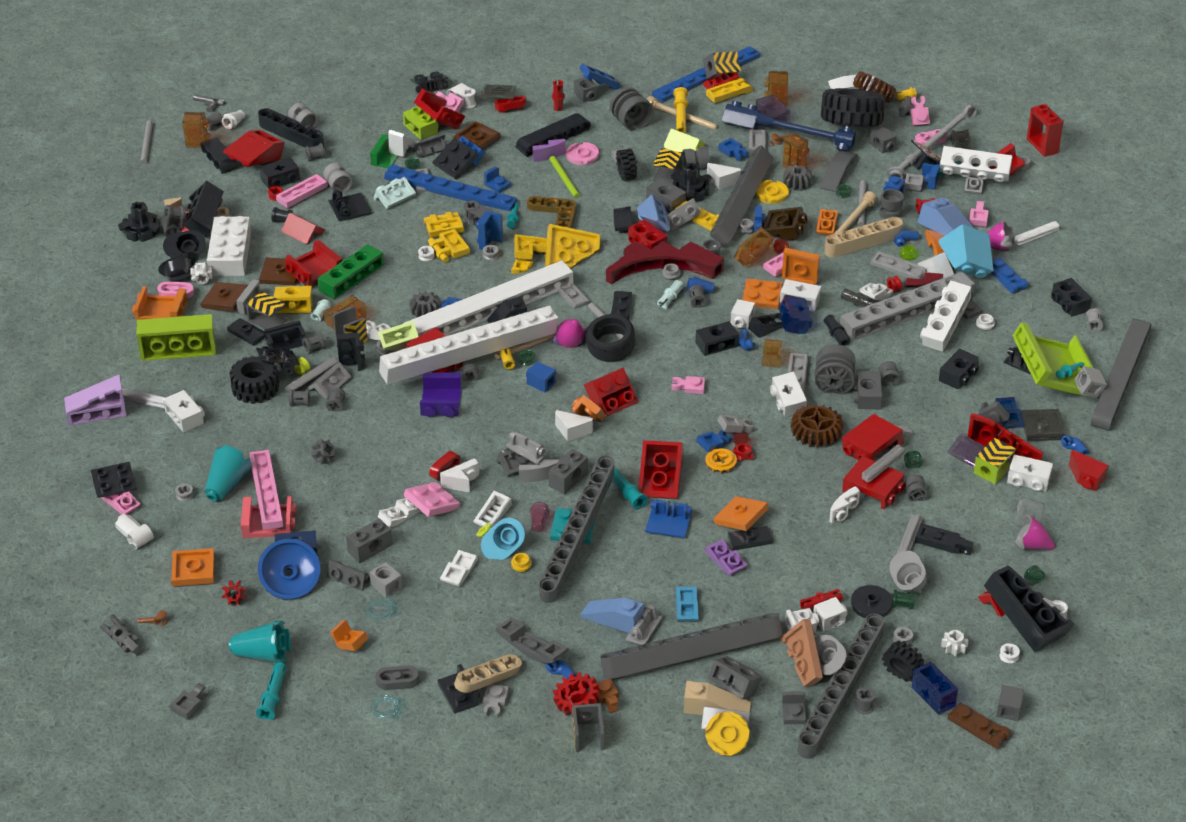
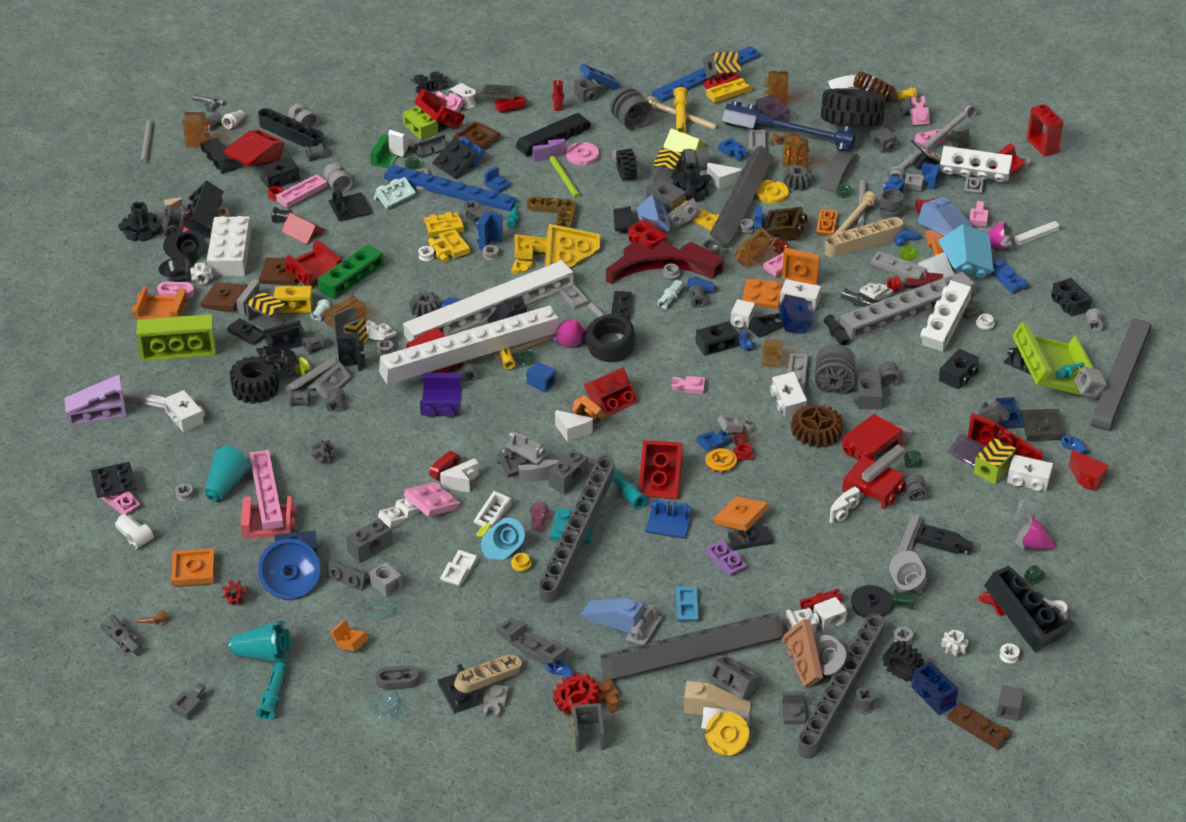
(398, 336): yellowish green slope -> none

